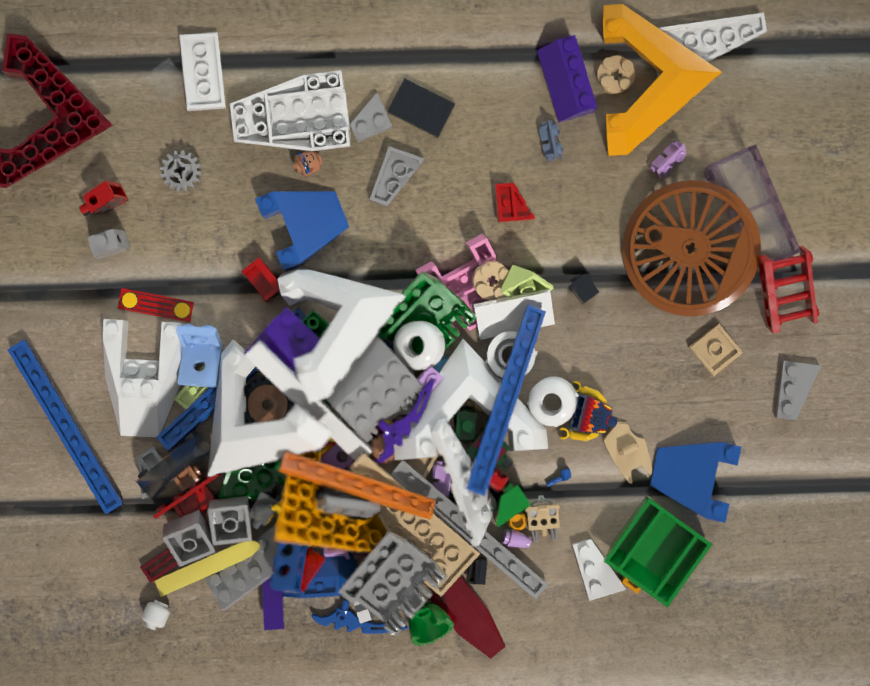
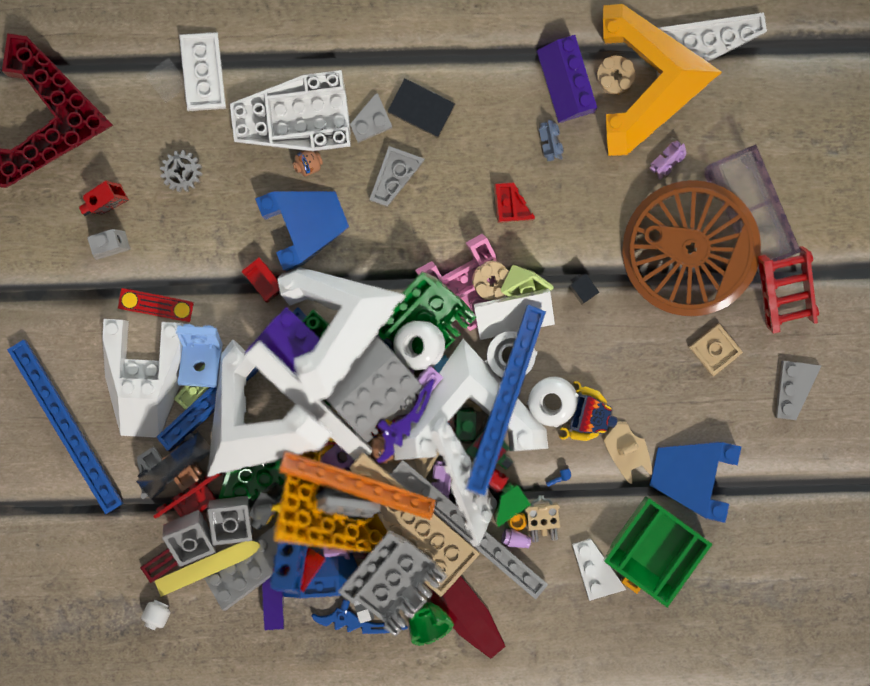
(257, 393): nougat wheel -> none
(477, 572): black piece -> none

